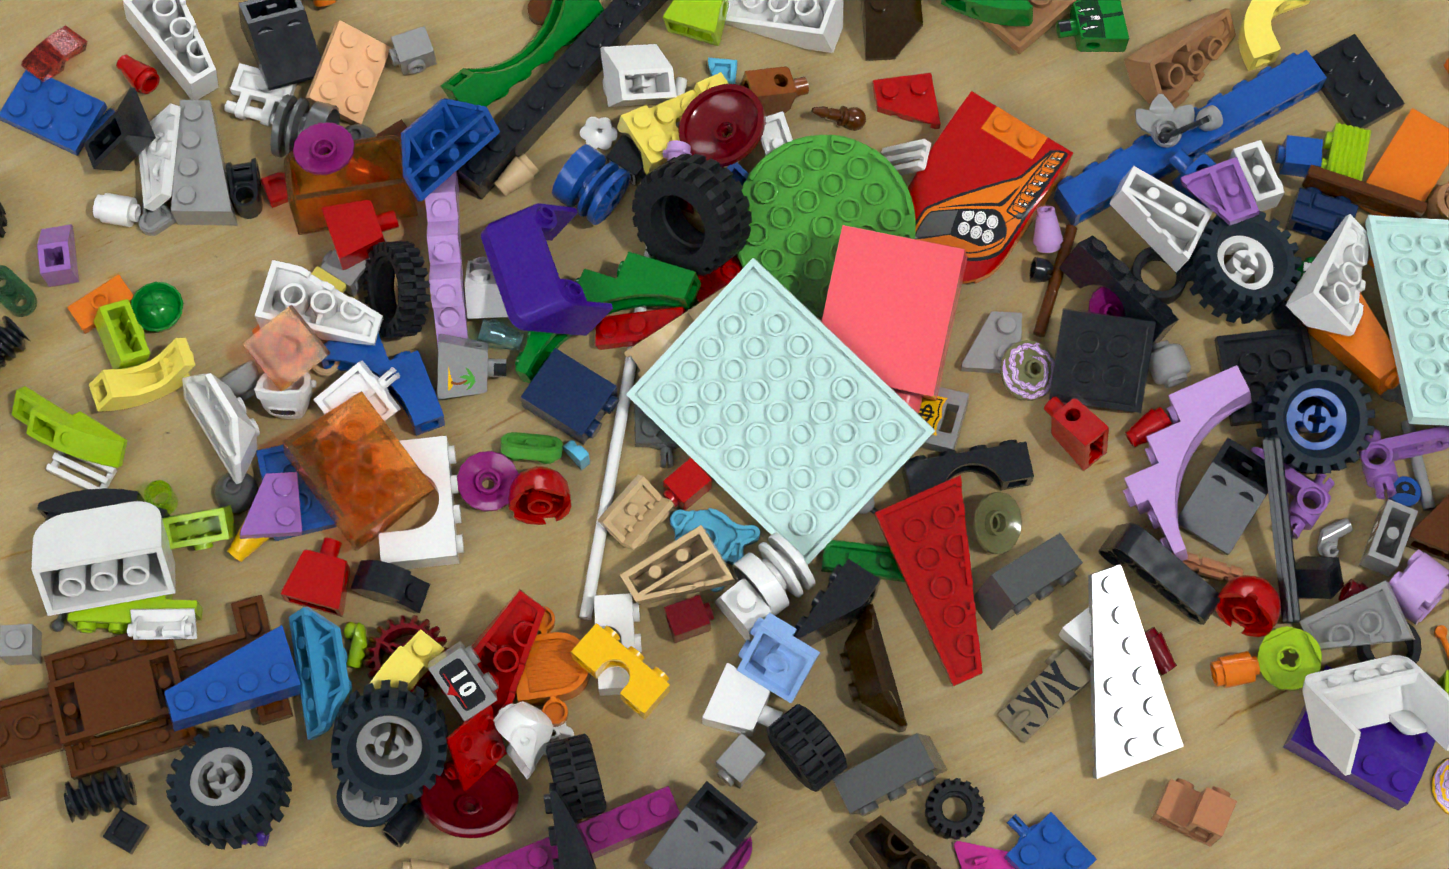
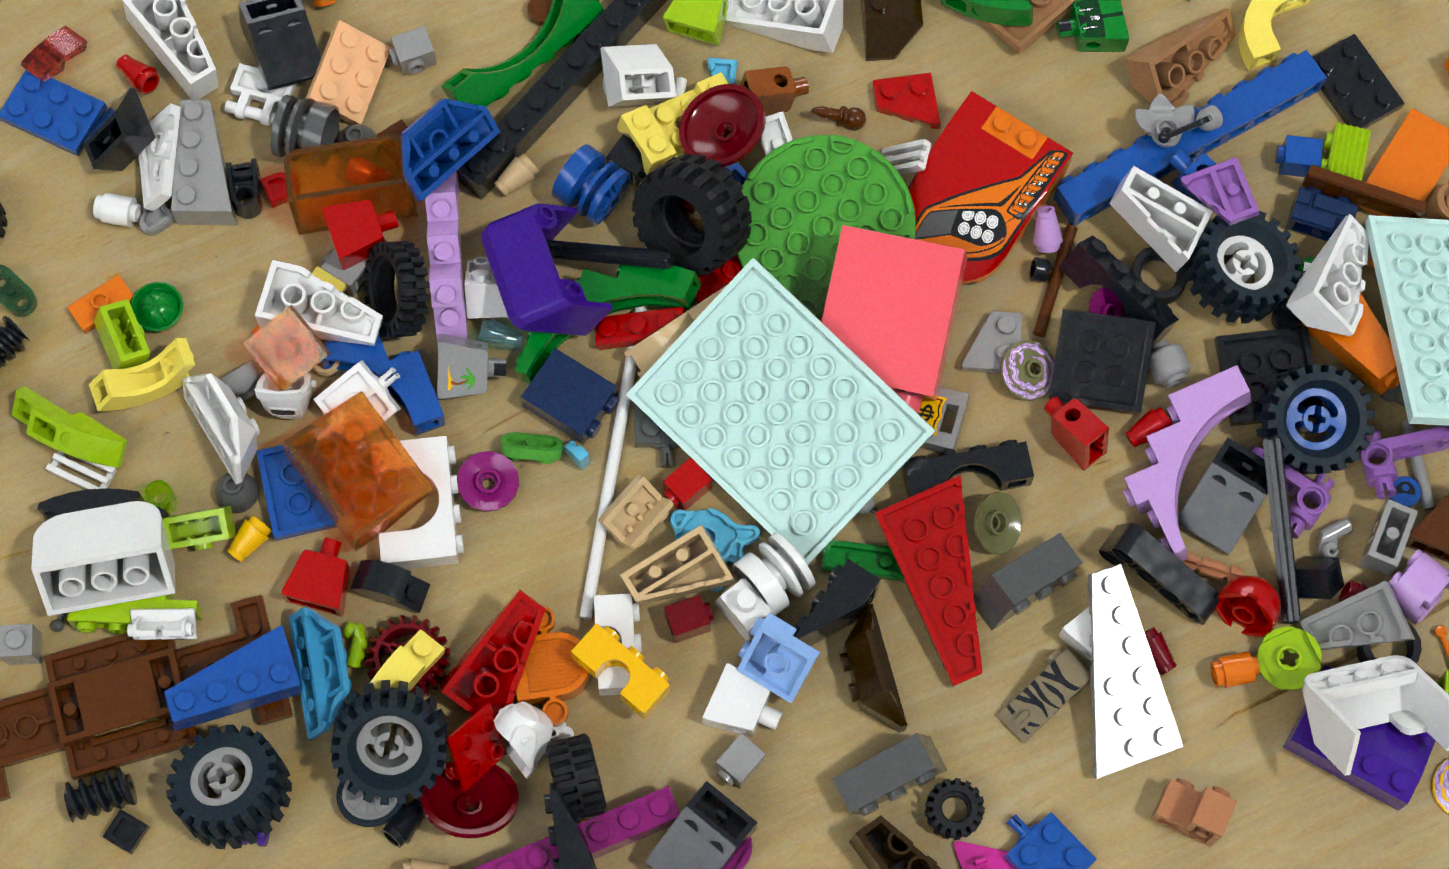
(58, 255): medium lavender slope -> none
(275, 508): medium lavender wing -> none
(323, 139): magenta dish -> none
(463, 680): brick -> none
(539, 495): red cylinder -> none
(599, 132): white plant -> none
(611, 254): none -> black axle
(676, 148): lavender plate -> none
(806, 747): black tyre -> none
(1260, 174): white brick -> none

